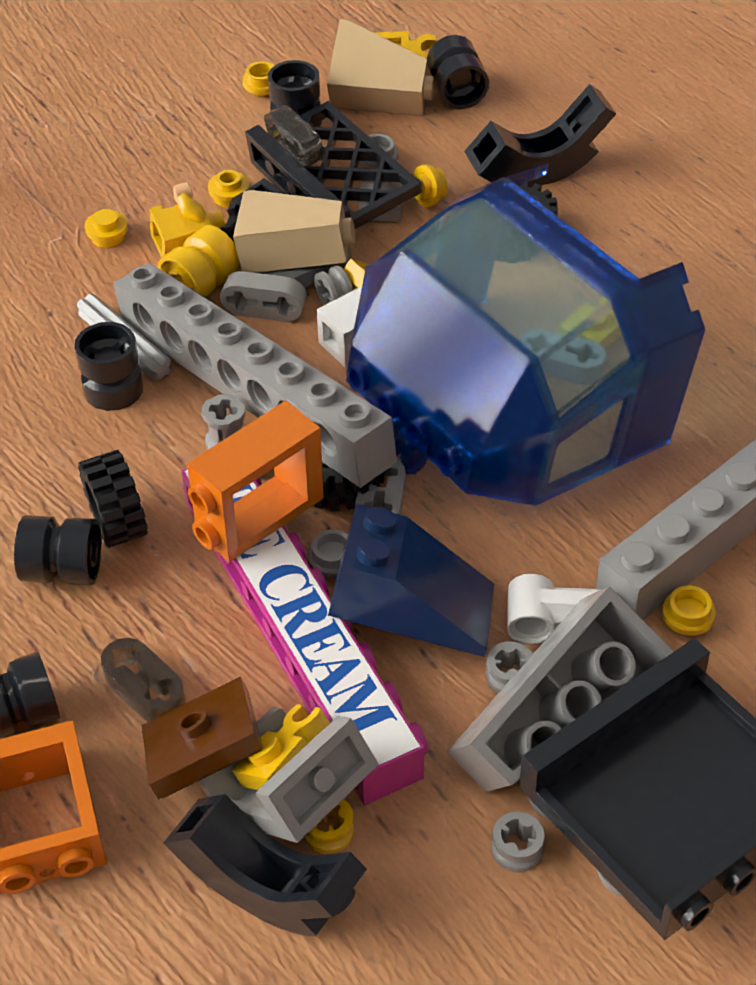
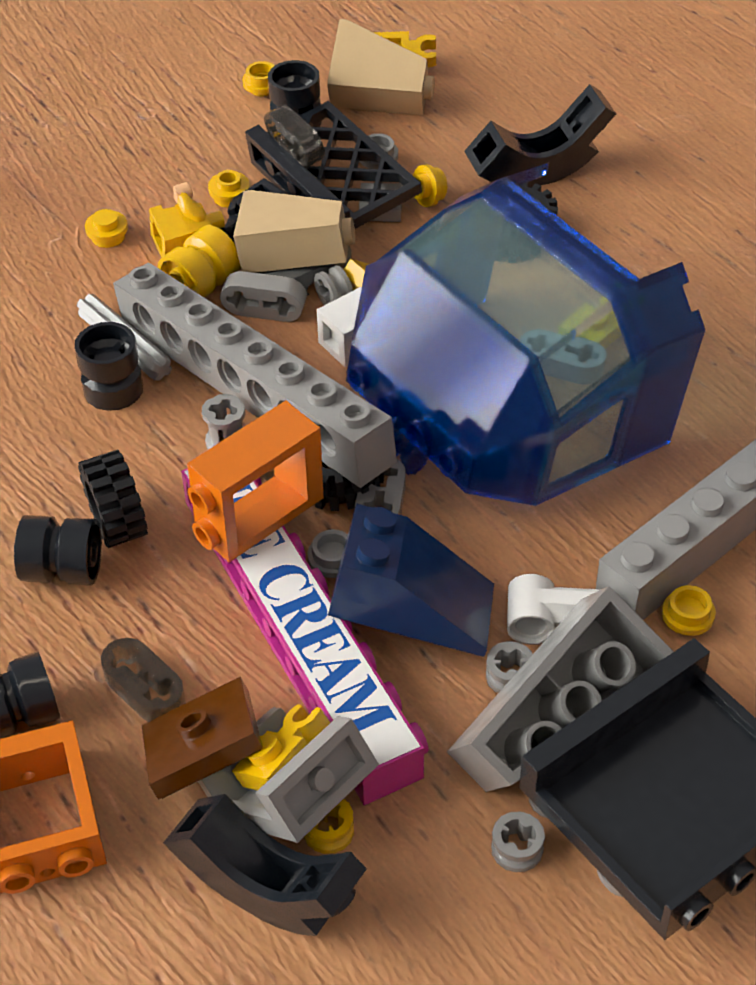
(457, 72): black wheel -> none

